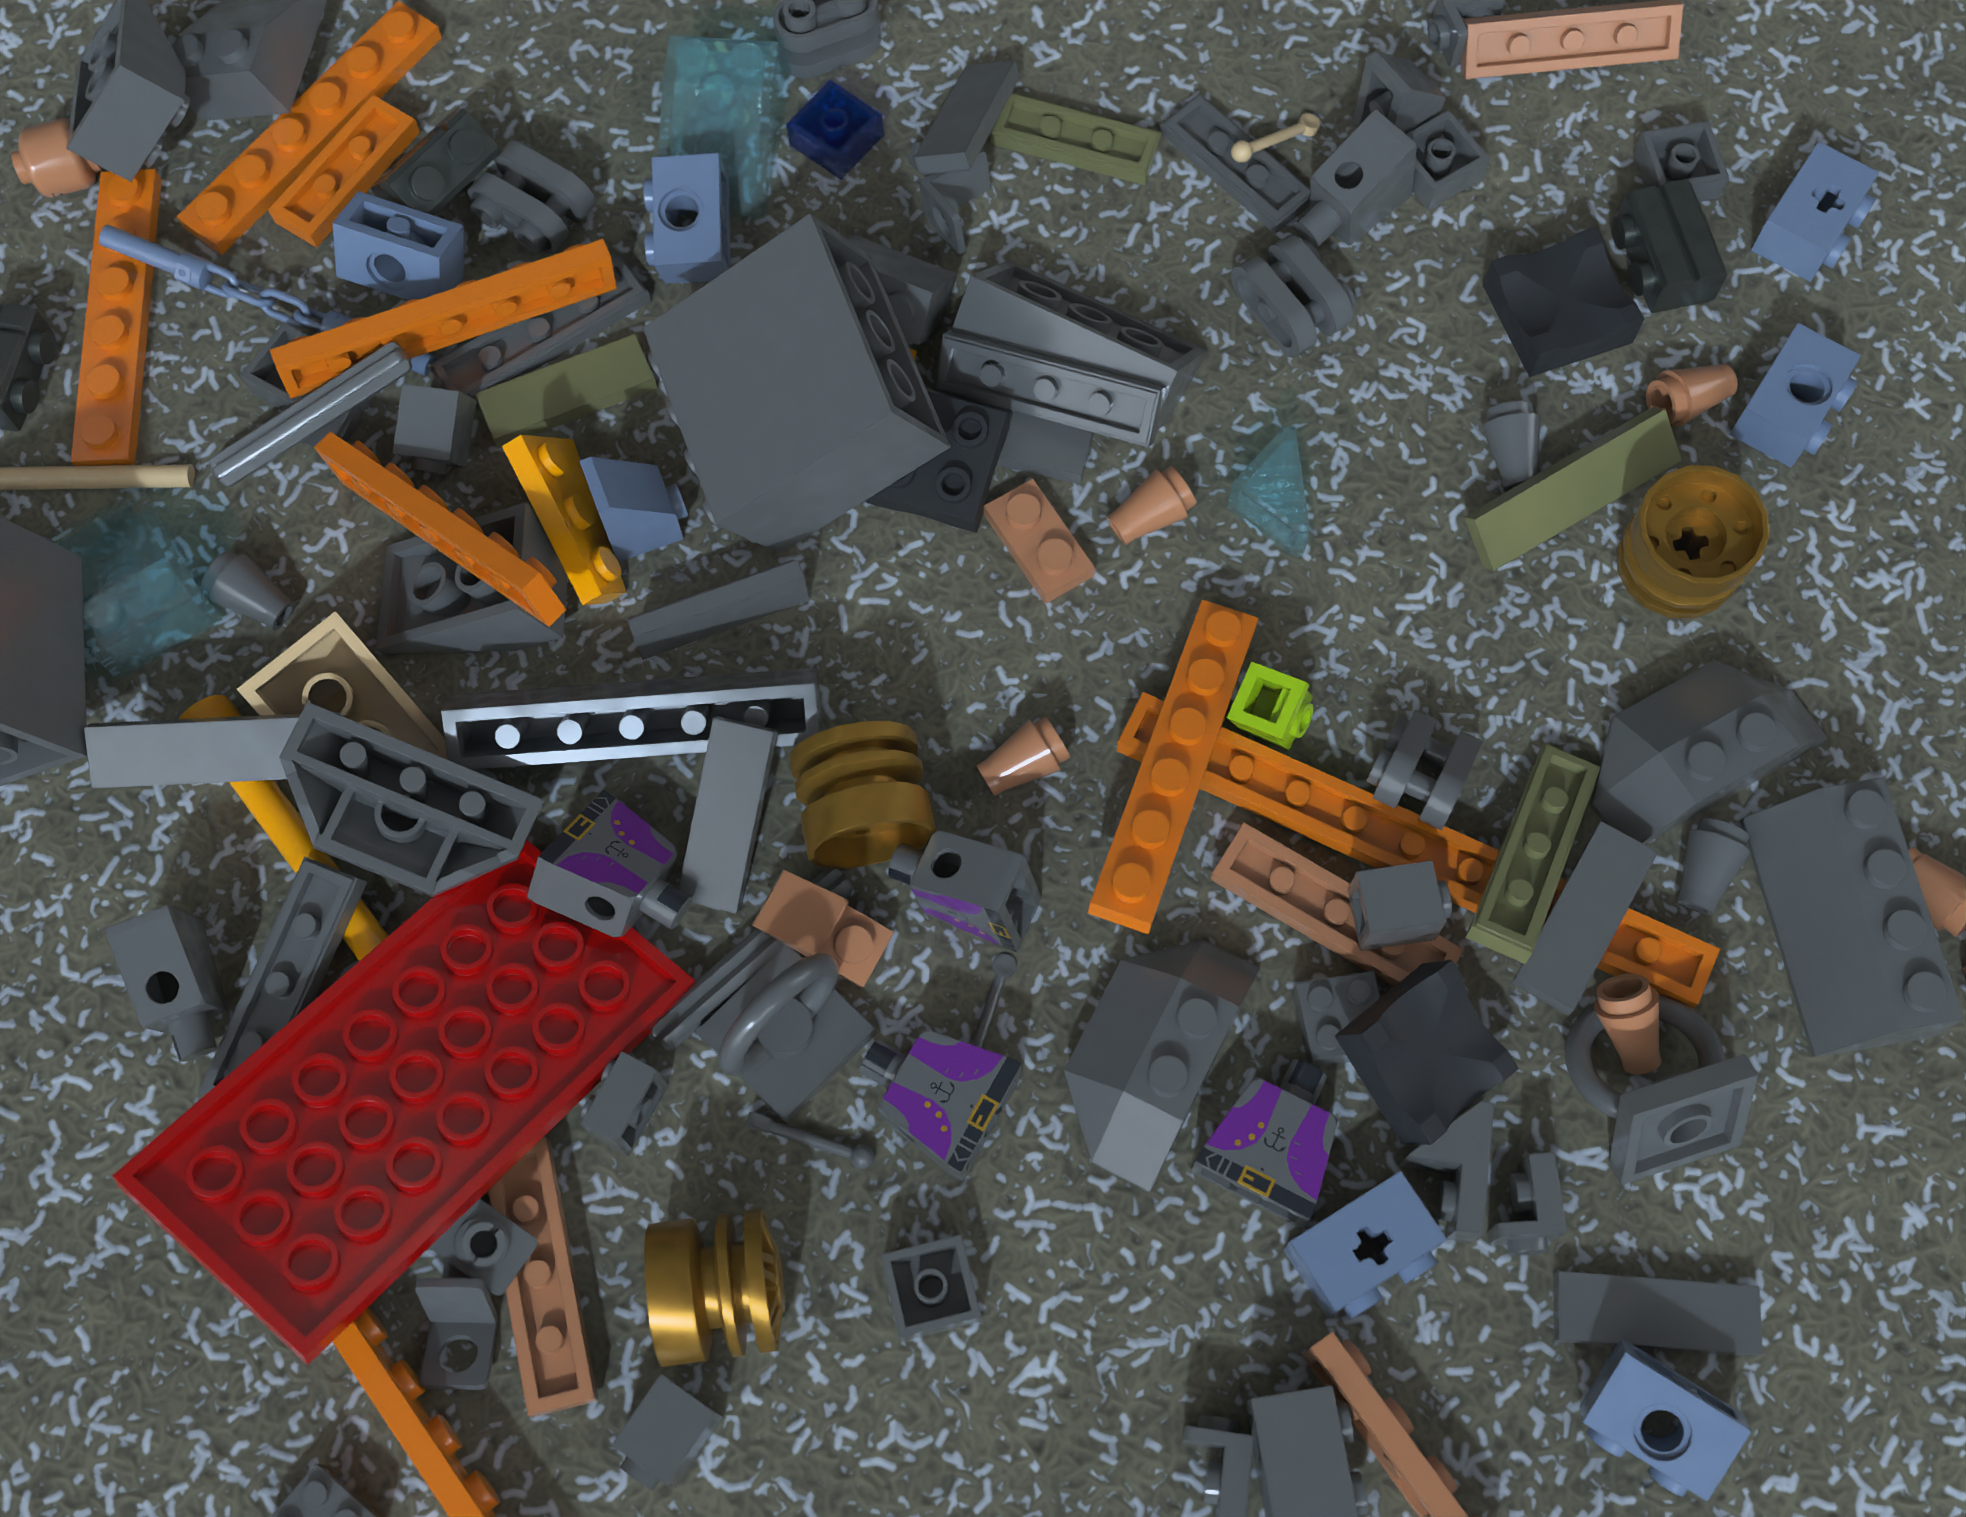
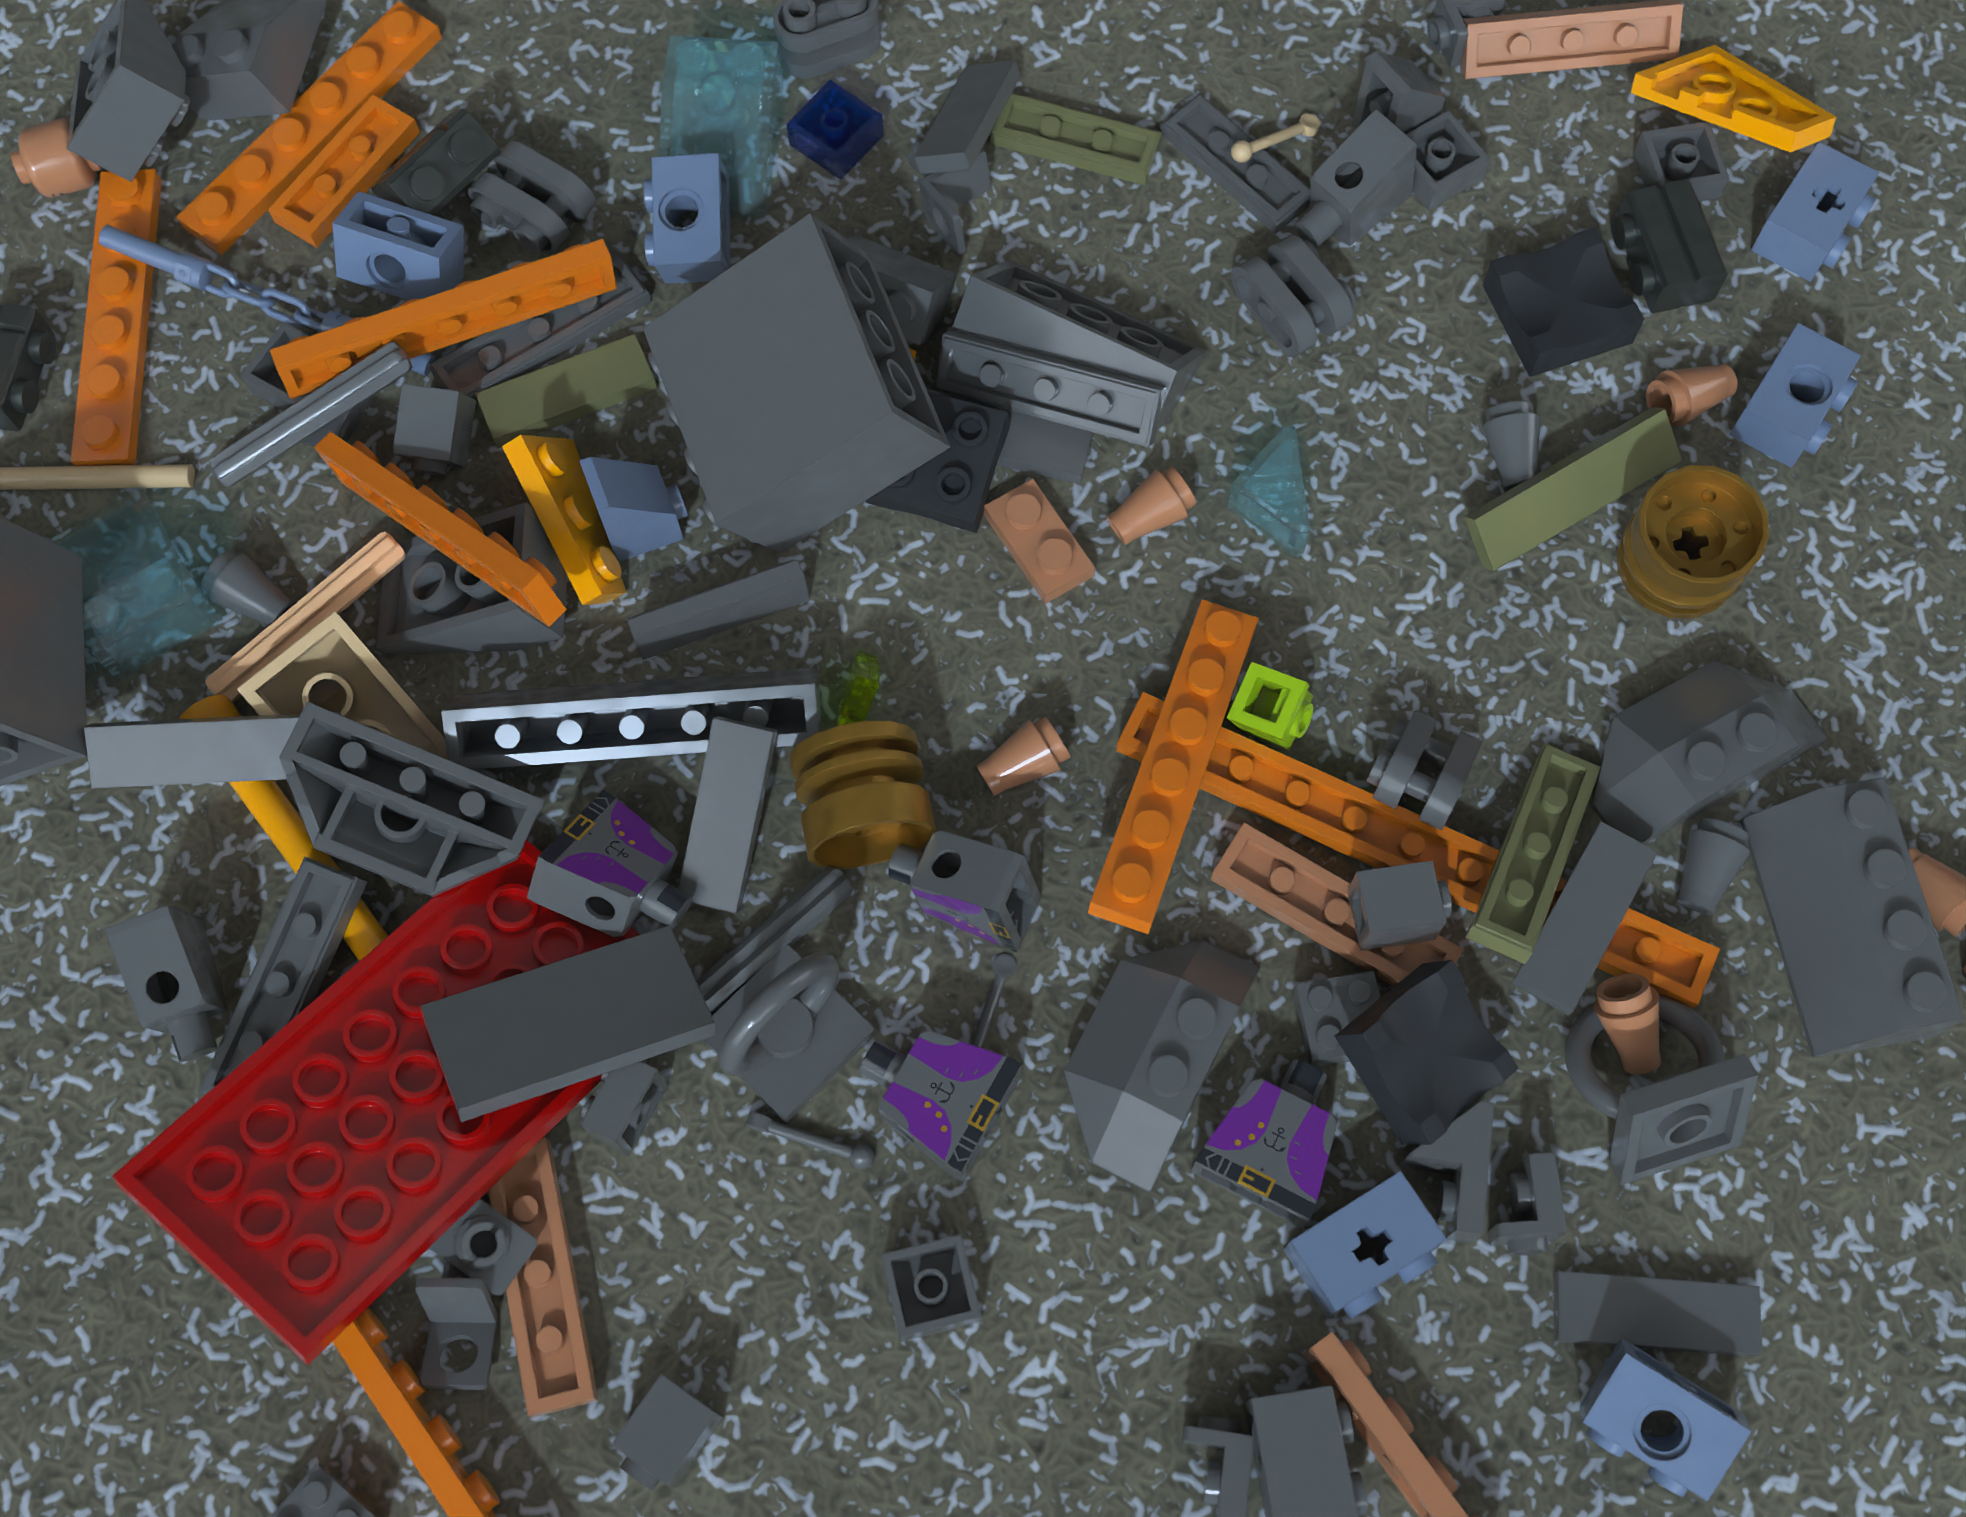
(331, 595): none -> light nougat axle
(566, 1022): none -> dark grey tile
(712, 1287): pearl gold wheel -> none
(822, 922): nougat slope -> none
(859, 689): none -> clear neon green tile
(1735, 97): none -> light orange wing

